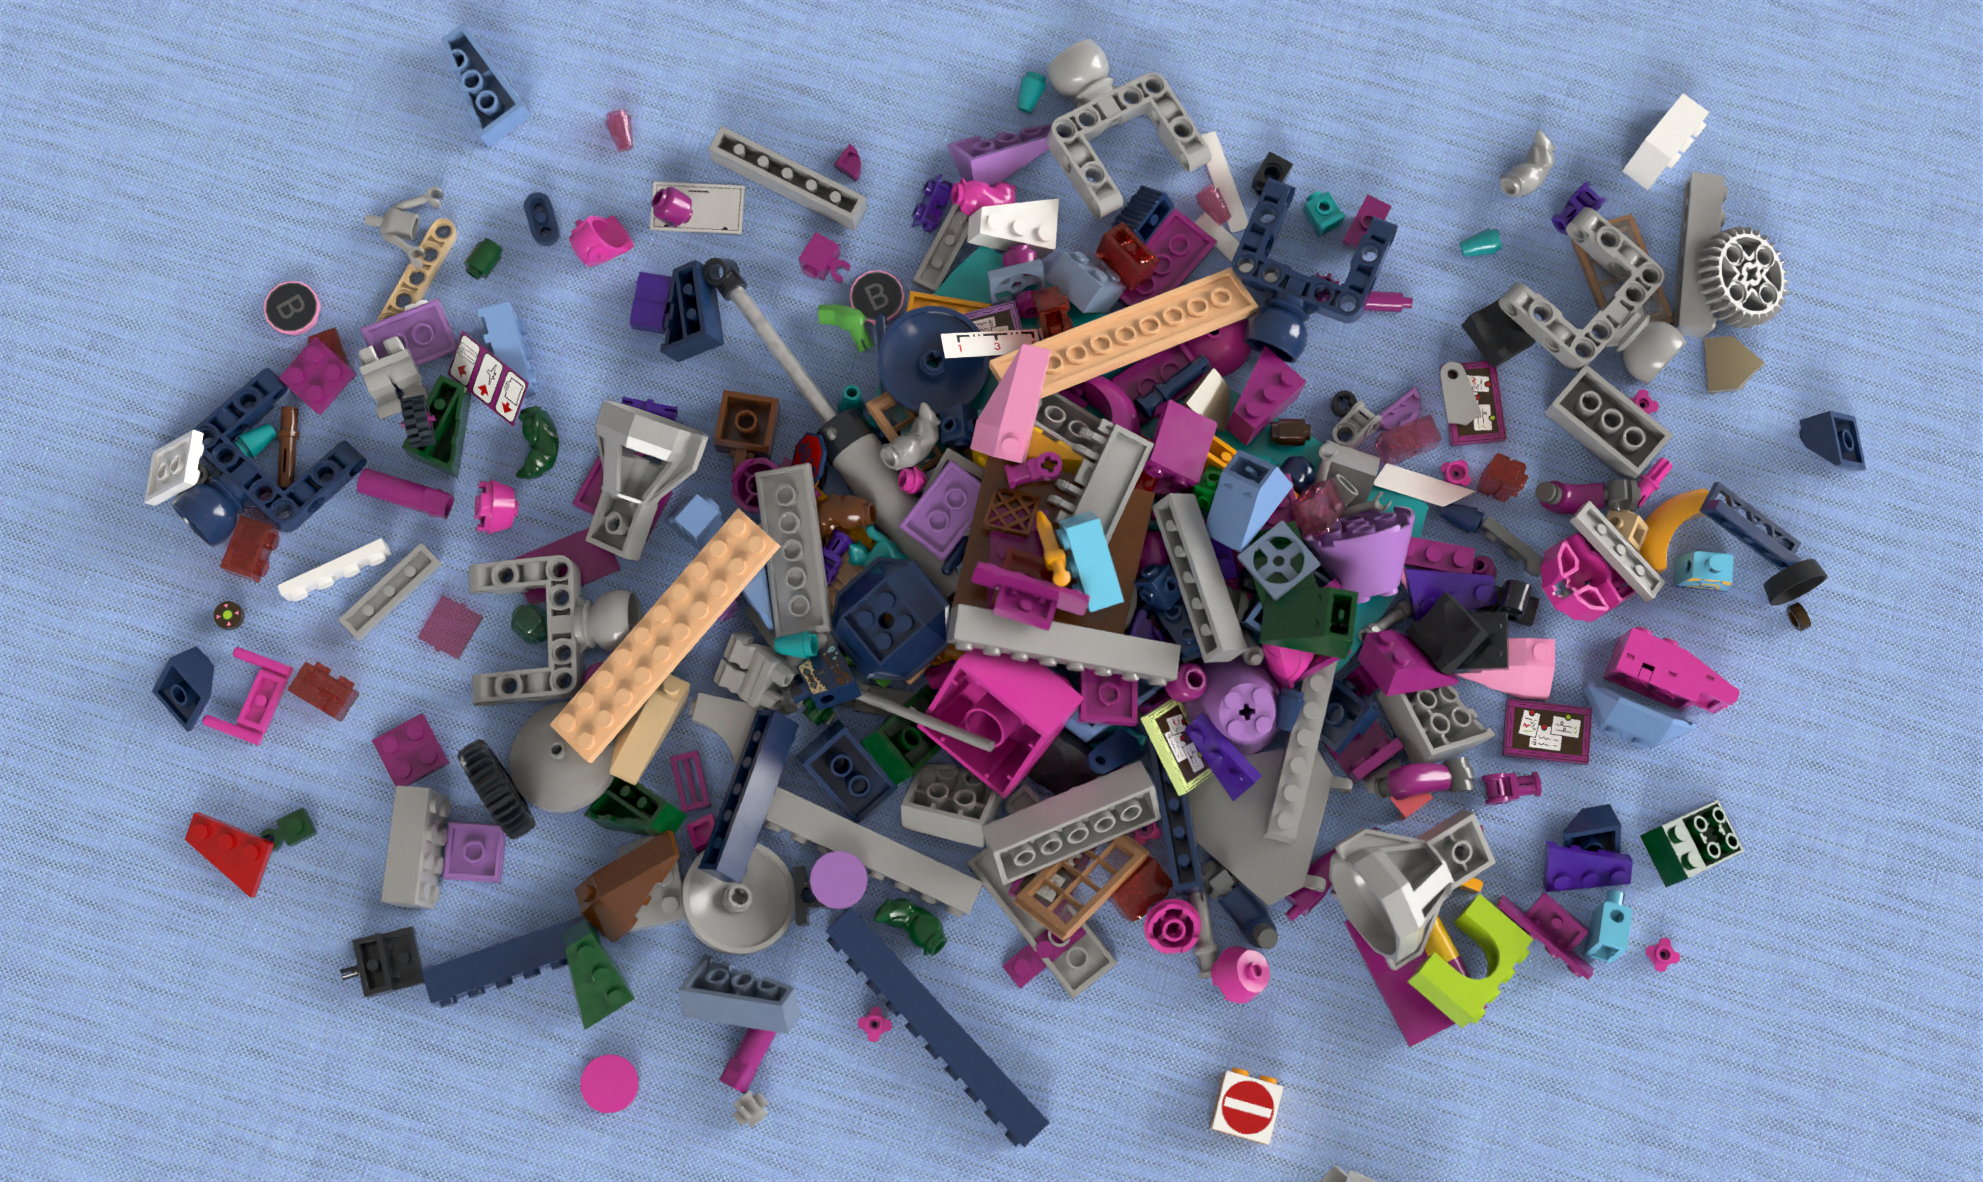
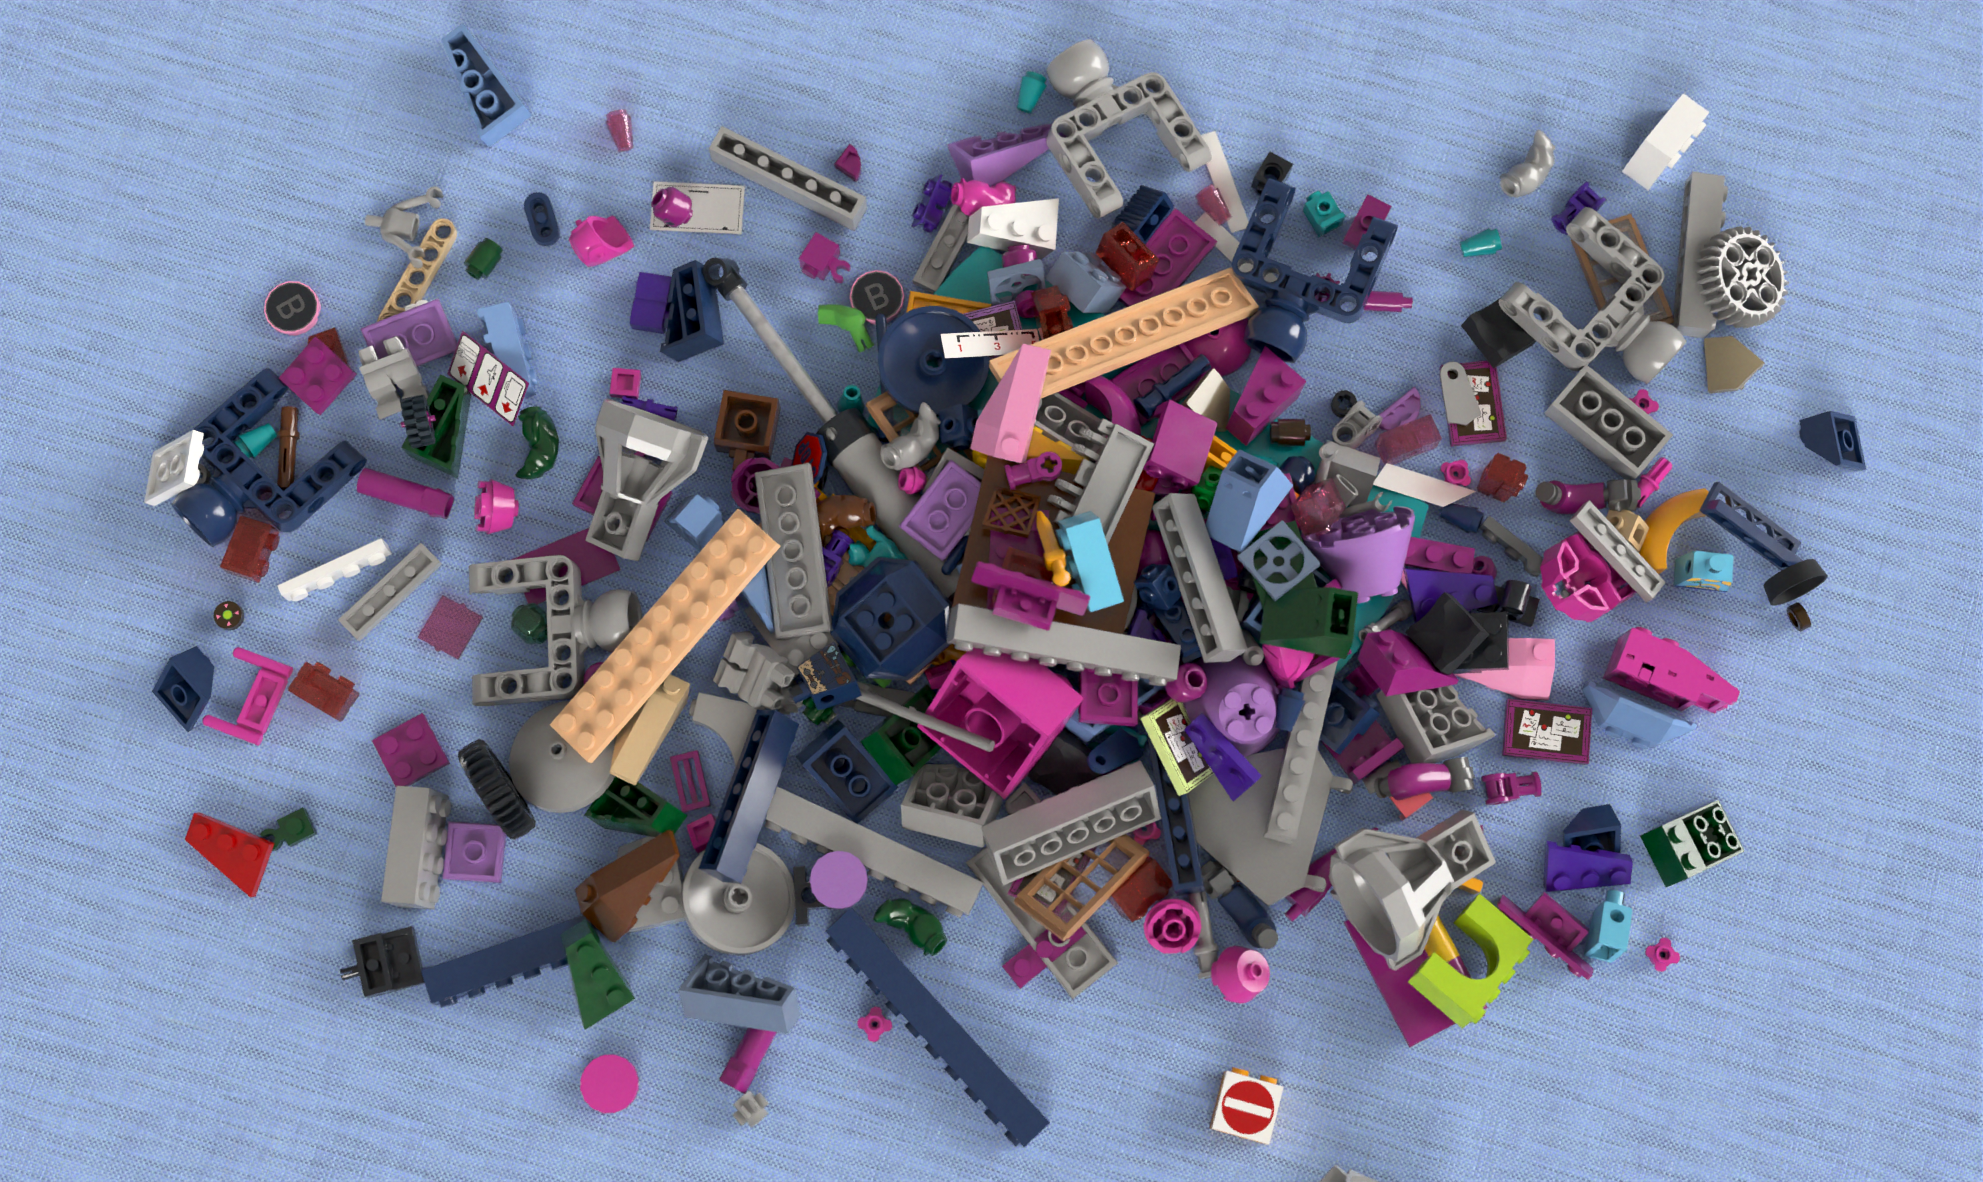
(625, 383): none -> dark pink plate
(797, 645): teal cone -> none

